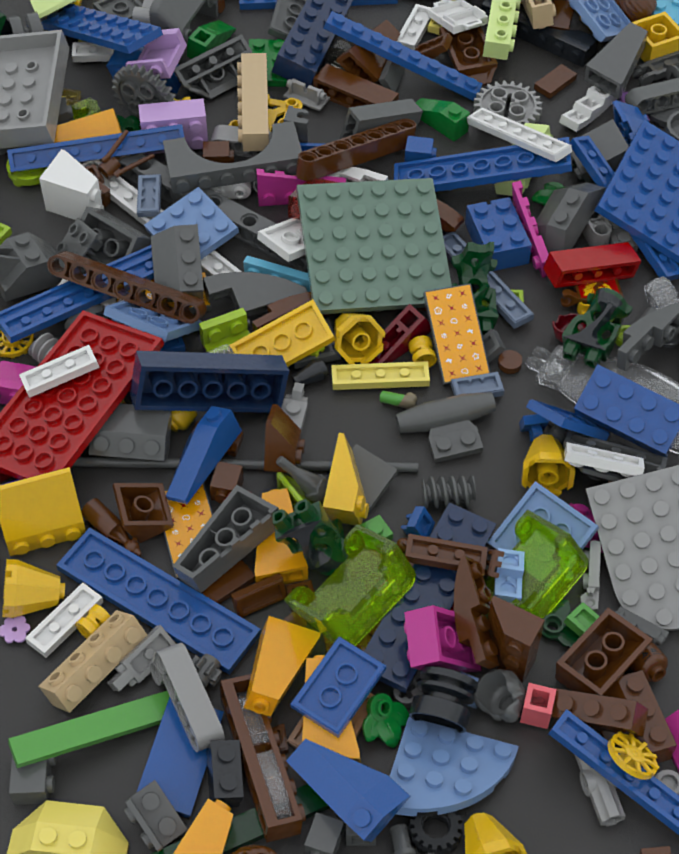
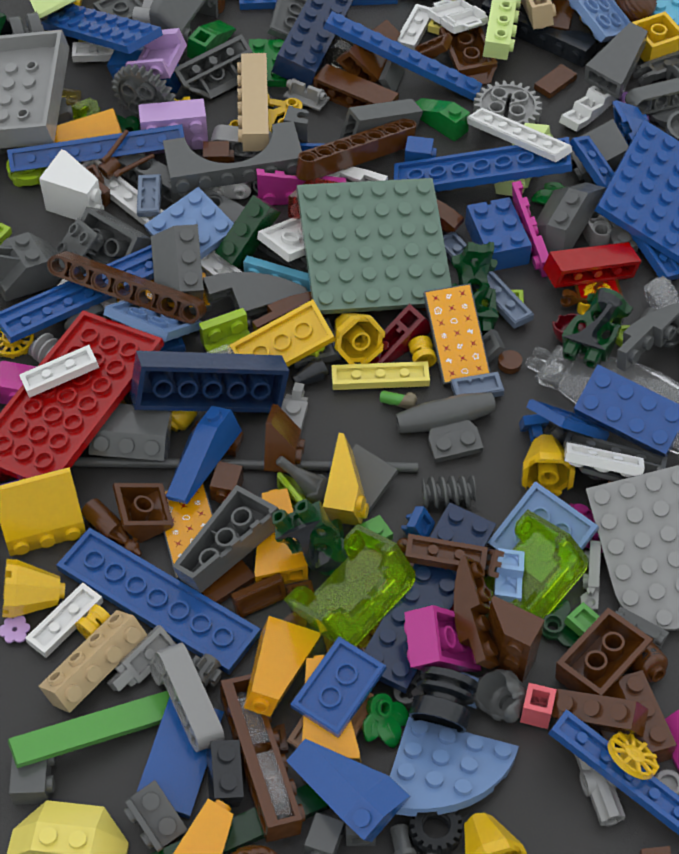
(242, 236): none -> dark green brick

